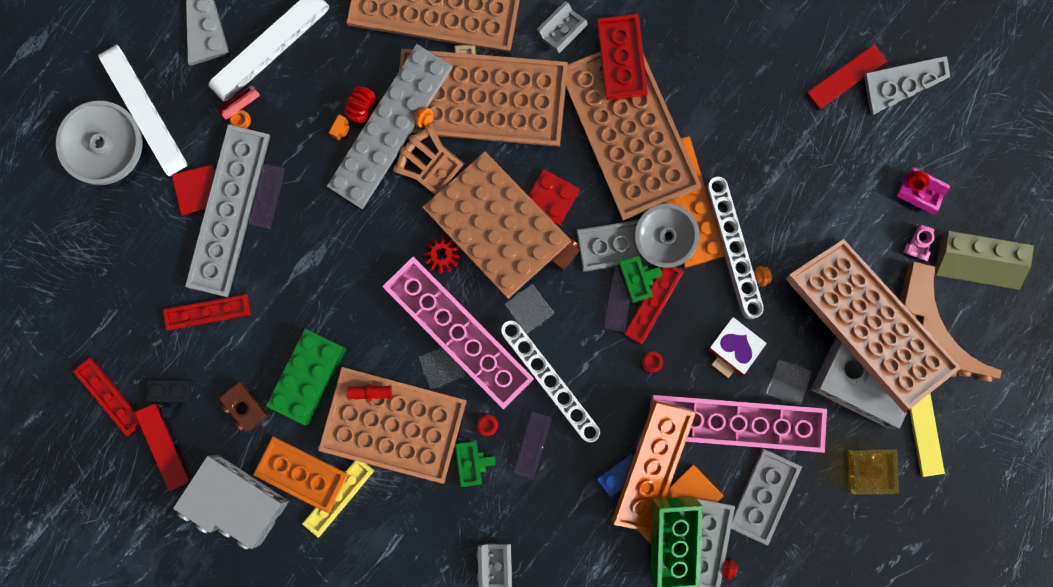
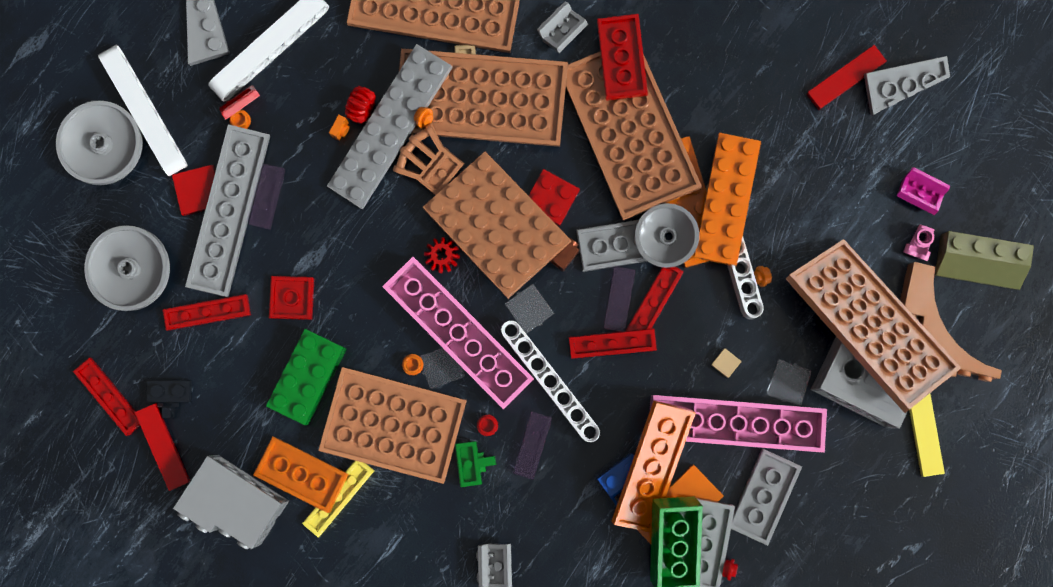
(127, 268): none -> light grey dish
(256, 412): copper brick -> none
(291, 298): none -> red tile
(369, 392): red pin -> none
(412, 364): none -> orange plate
(612, 343): none -> red plate
(638, 278): green hinge -> none
(652, 362): red plate -> none
(727, 199): none -> orange plate
(737, 346): tile -> none
(873, 471): clear yellow brick -> none
(918, 180): red plate -> none

